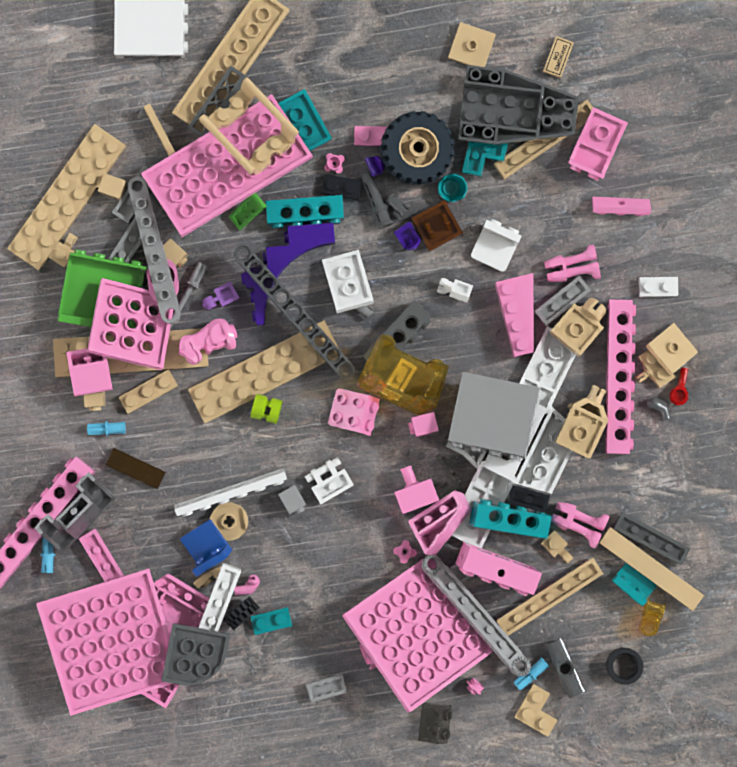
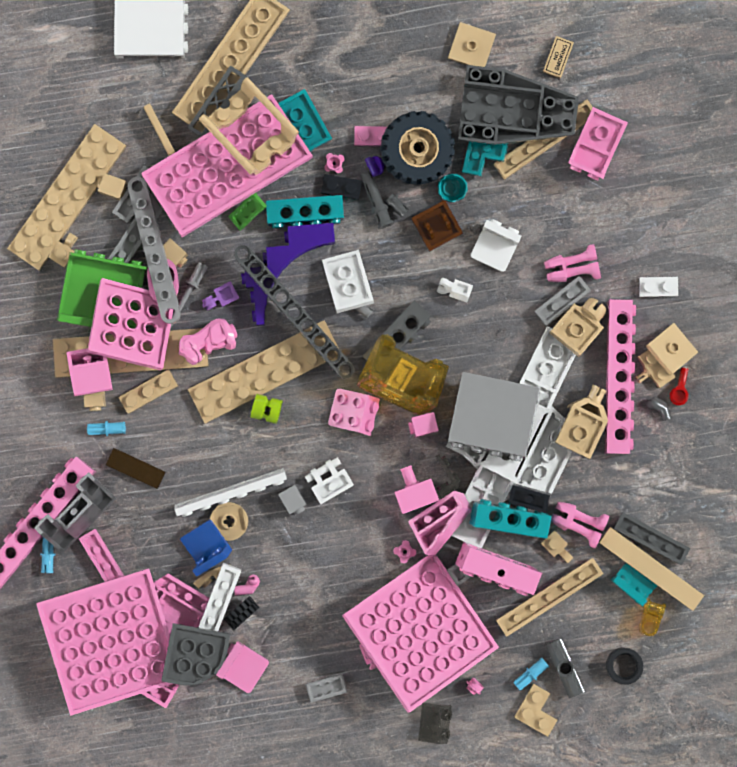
(242, 667): none -> bright pink bracket
(271, 621): teal plate -> none
(407, 236): dark purple plate -> none
(476, 615): light grey plate -> none
(517, 310): bright pink wedge -> none
(621, 206): bright pink tile -> none

